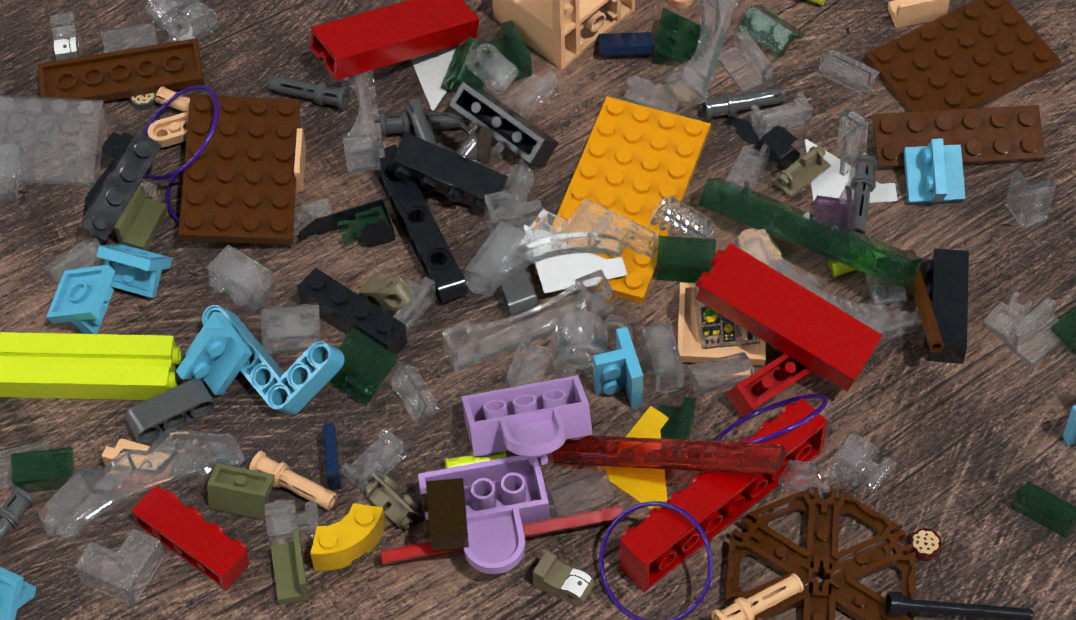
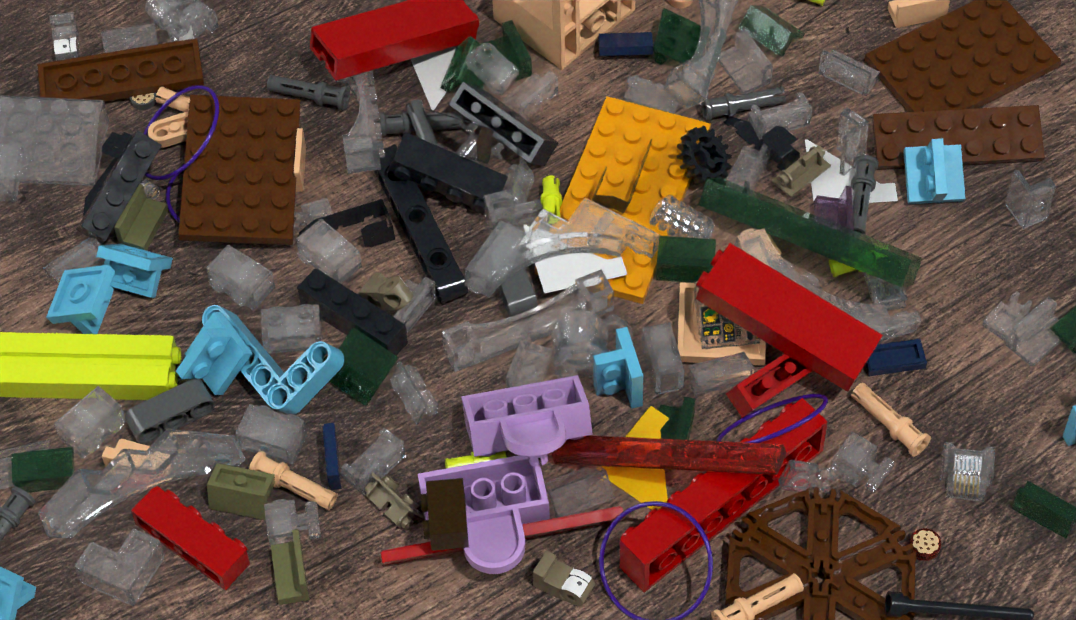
(90, 422): none -> clear brick
(271, 432): none -> clear brick
(328, 251): none -> clear brick
(348, 539): yellow brick -> none
(362, 219): clear green plate -> none
(551, 198): none -> neon yellow pin
(613, 202): none -> piece
(704, 156): none -> black gear
(896, 358): none -> dark blue tile
(900, 427): none -> light nougat pin
(926, 312): reddish brown piece -> none
(949, 302): black brick -> none
(966, 471): none -> clear piece

